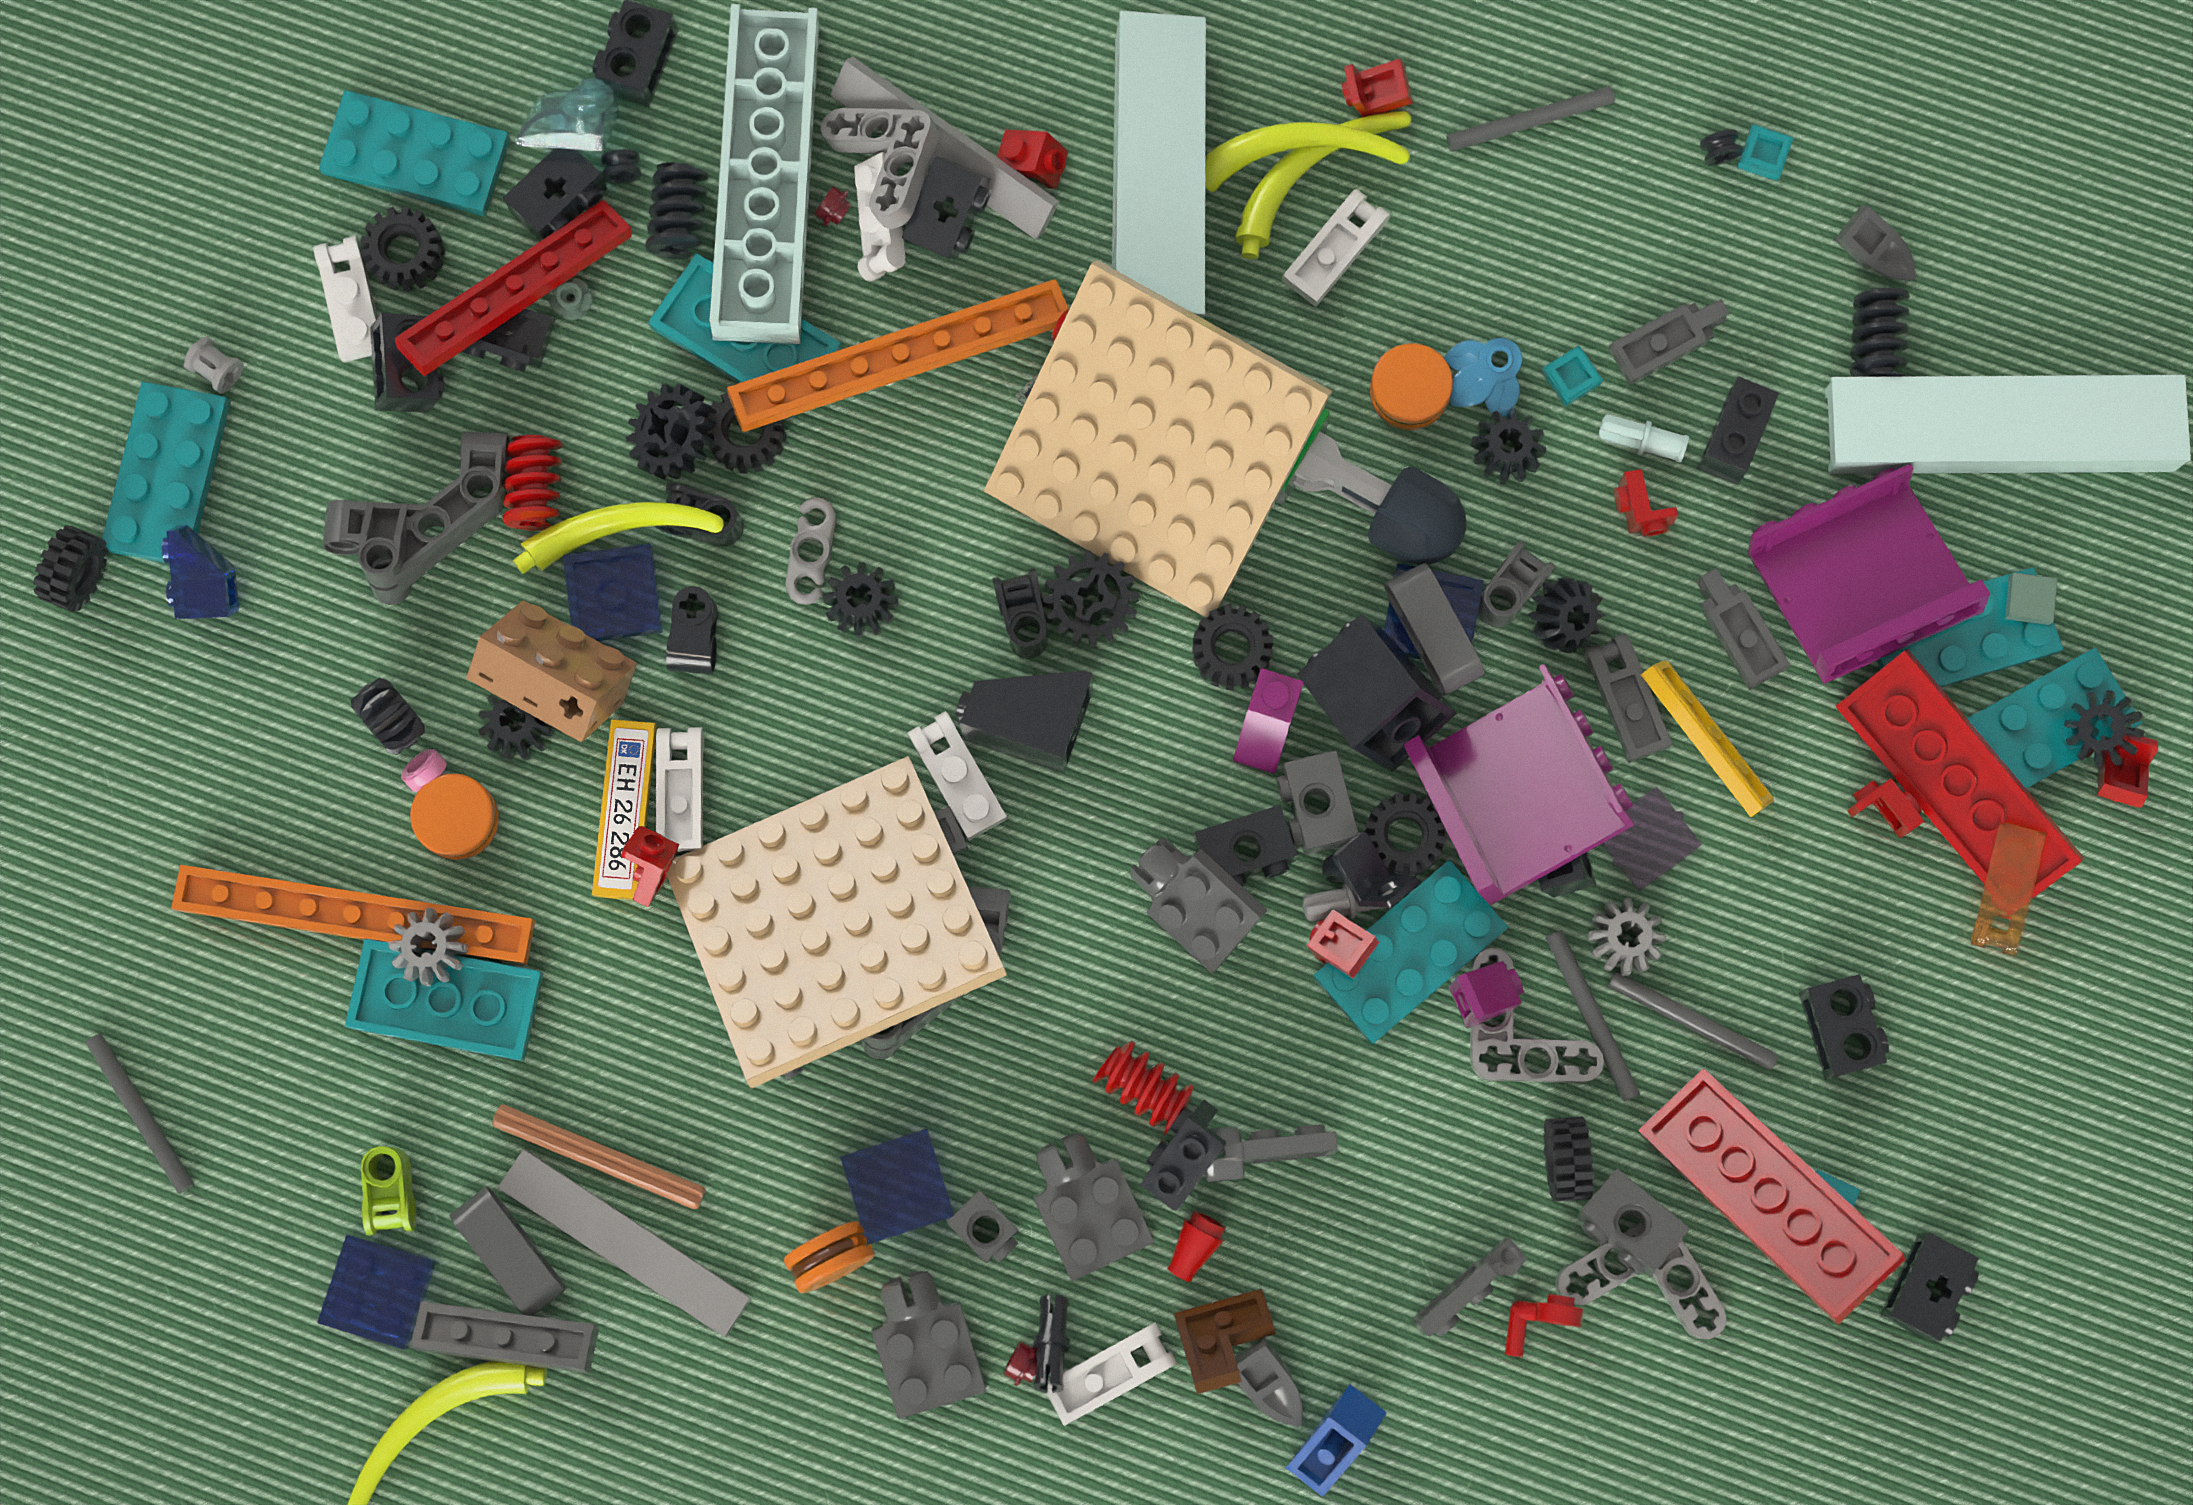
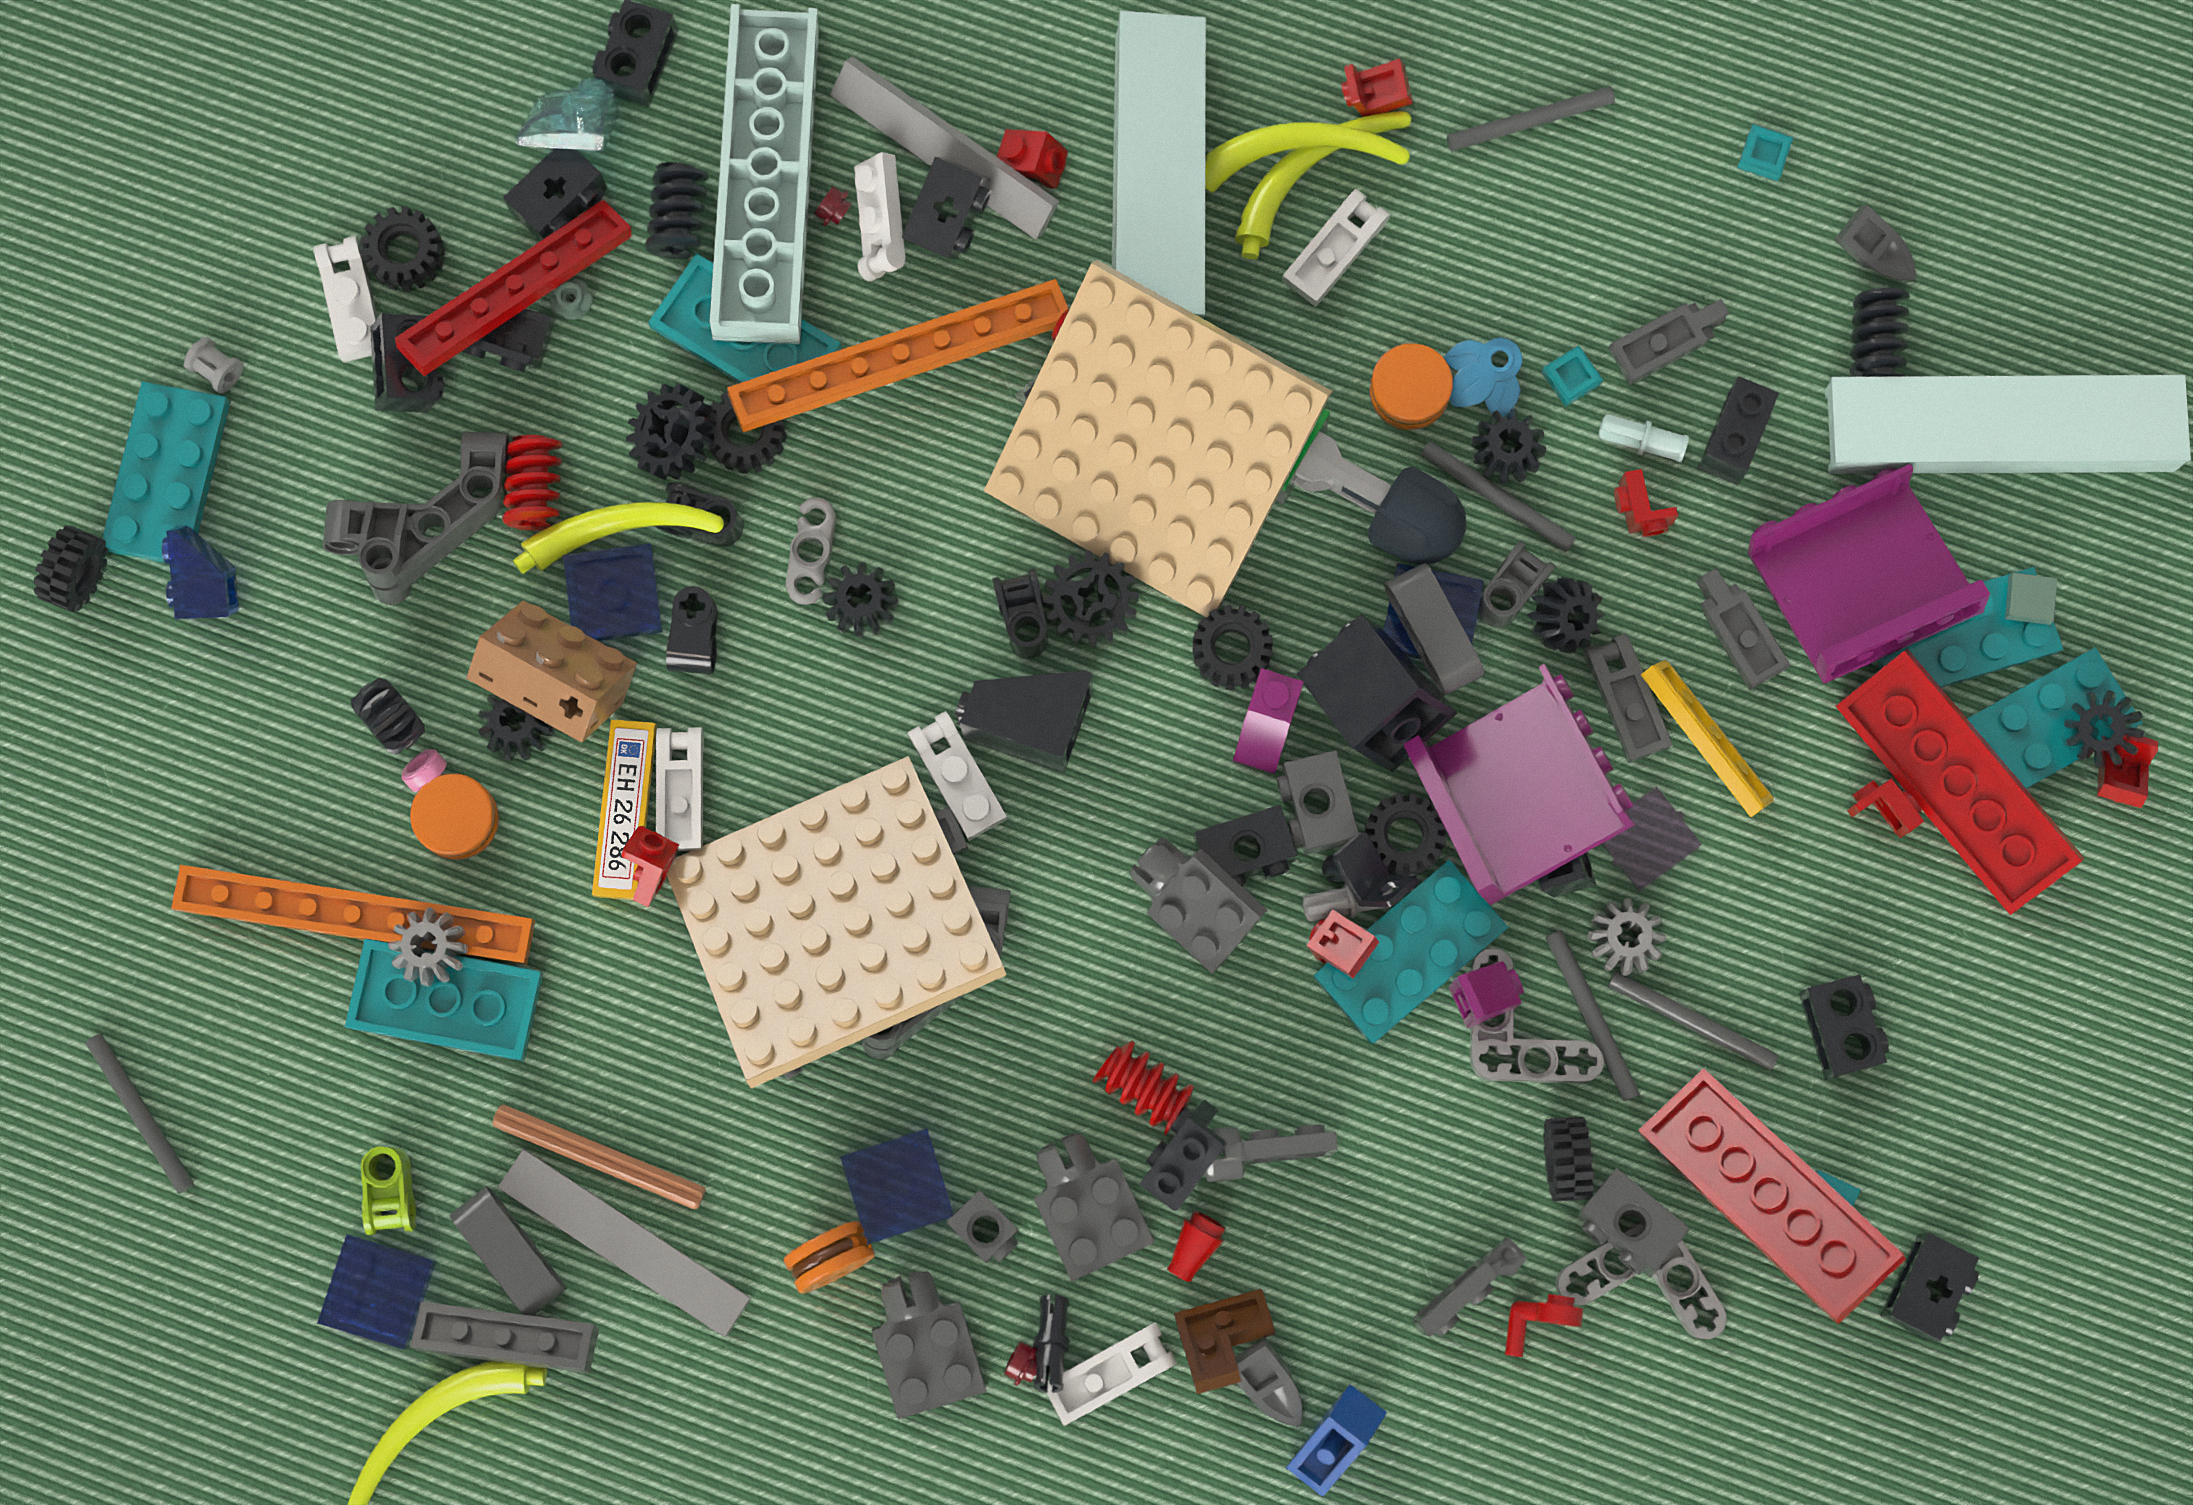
(414, 153): teal plate -> none
(621, 166): black bush -> none
(898, 148): light grey beam -> none
(1498, 496): none -> dark grey bar
(1721, 147): black bush -> none
(2009, 887): clear orange plate -> none

